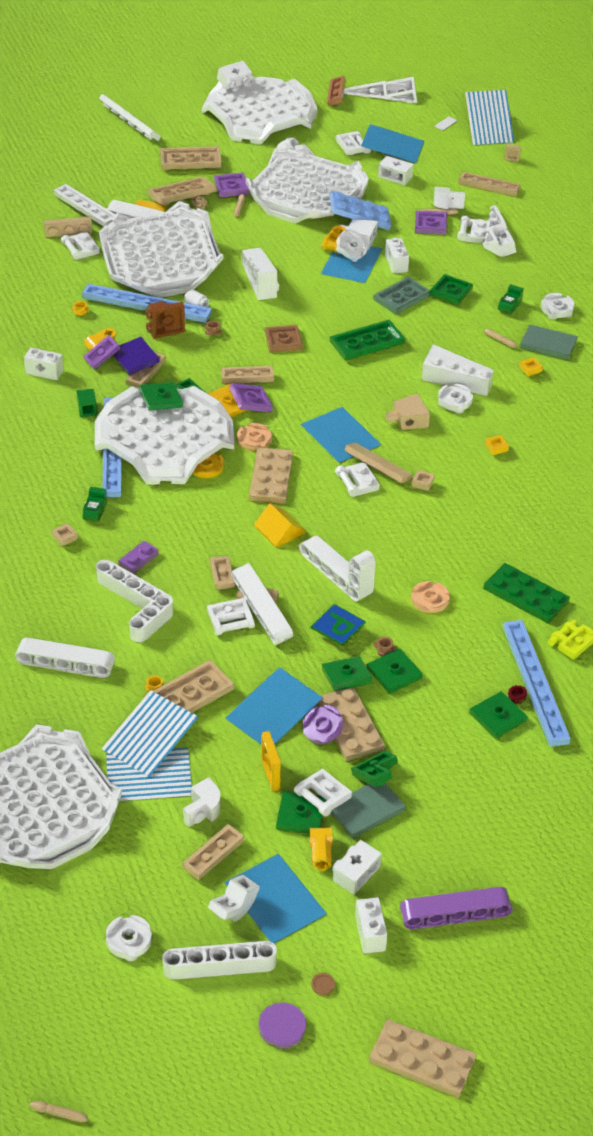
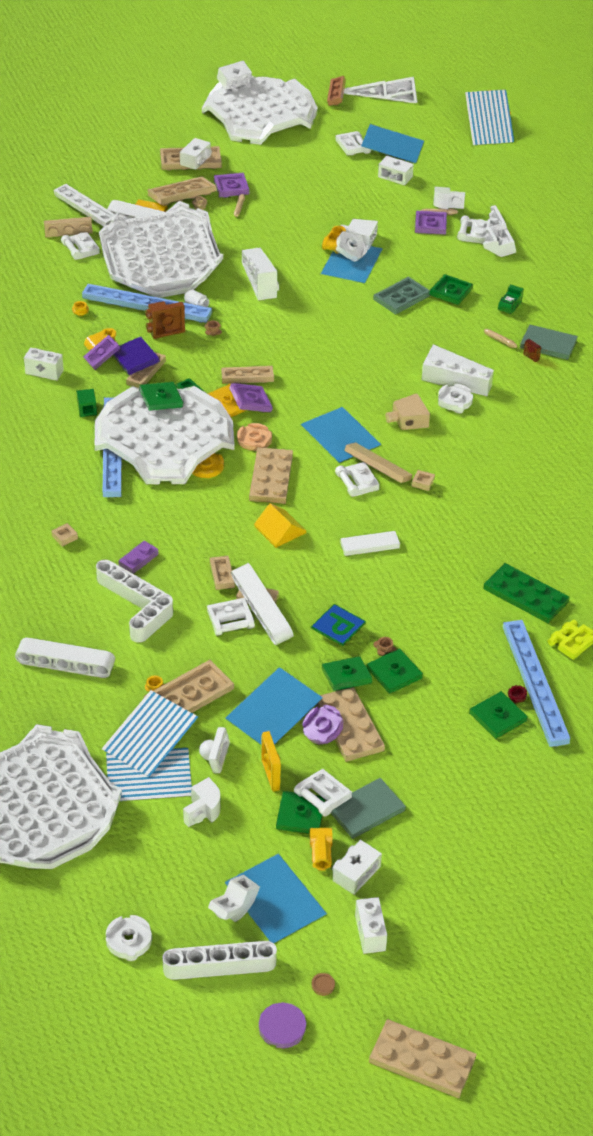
(41, 1106): tan piece -> none
(95, 504): green leg -> none
(133, 121): white plate -> none
(195, 153): none -> white brick
(213, 852): tan plate -> none
(216, 750): none -> white tile
(283, 338): medium nougat tile -> none
(289, 143): white brick -> none
(299, 184): white plate -> none
(352, 577): white beam -> none
(355, 208): light blue plate -> none
(367, 340): green plate -> none
(370, 543): none -> white tile
(376, 769): green plate -> none
(397, 255): white brick -> none
(430, 597): light nougat tile -> none
(445, 123): white sticker -> none
(456, 908): medium lavender beam -> none
(489, 184): tan tile -> none
(496, 445): yellow plate -> none
(512, 153): tan plate -> none
(530, 366): yellow plate -> none
(532, 350): none -> clear red tile
(557, 306): white plate -> none

